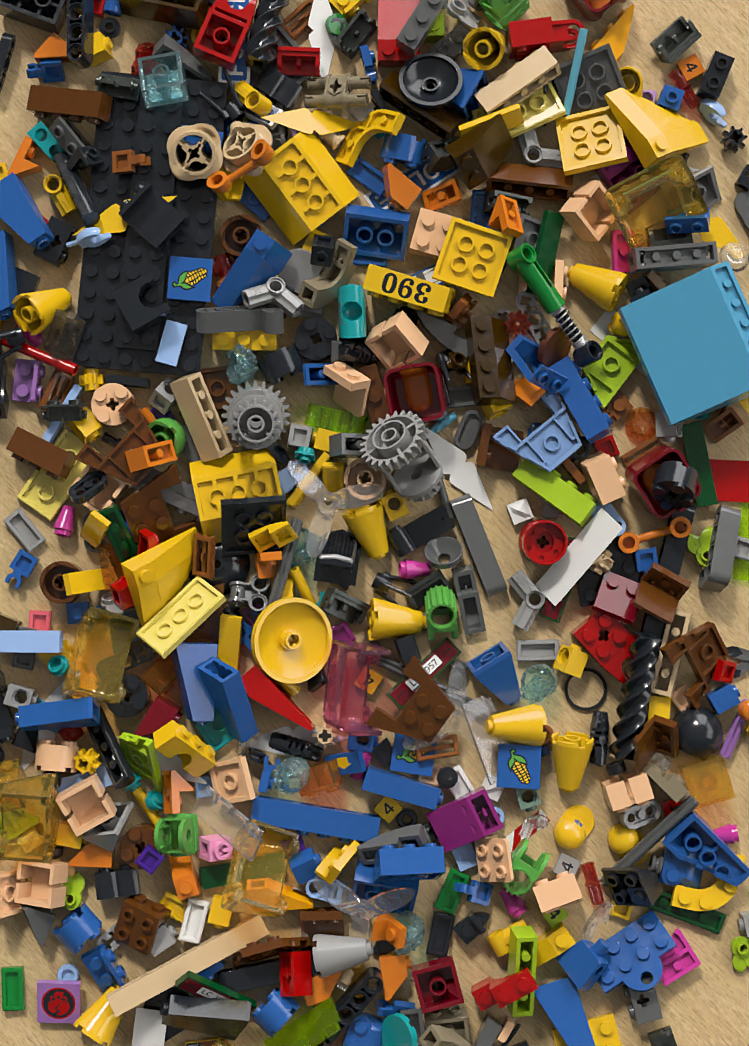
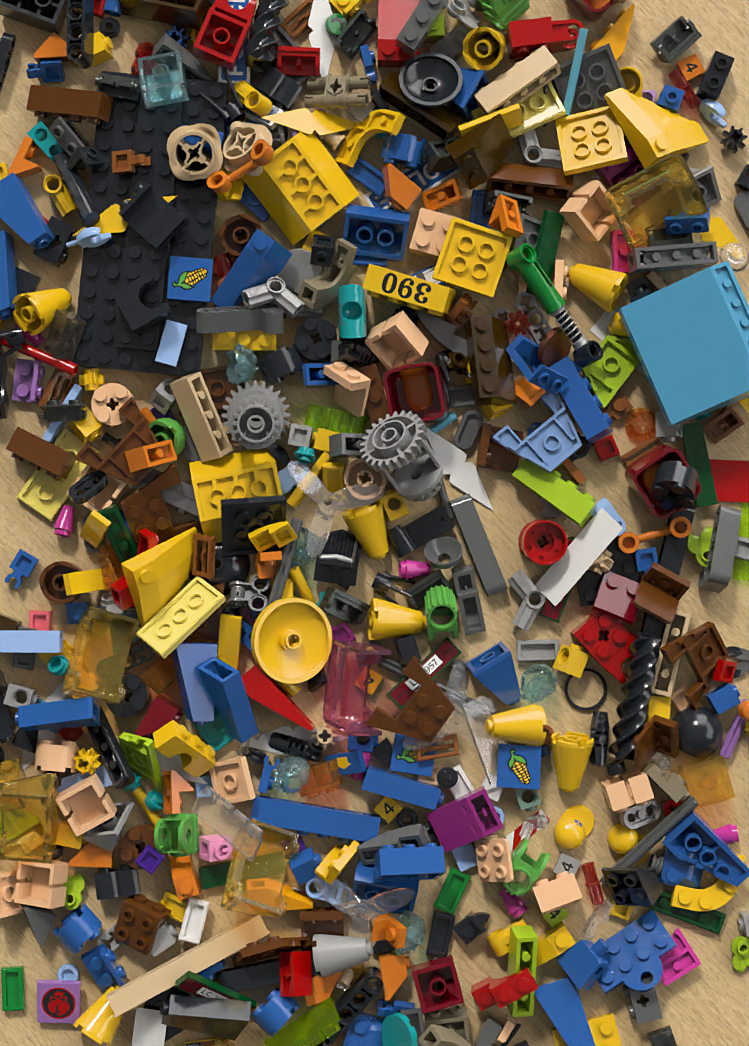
(24, 530): light grey tile -> none
(127, 381): black tile -> none
(219, 917): yellow brick -> none
(477, 892): blue plate -> none
(519, 511): white tile -> none
(602, 477): light nougat piece -> none

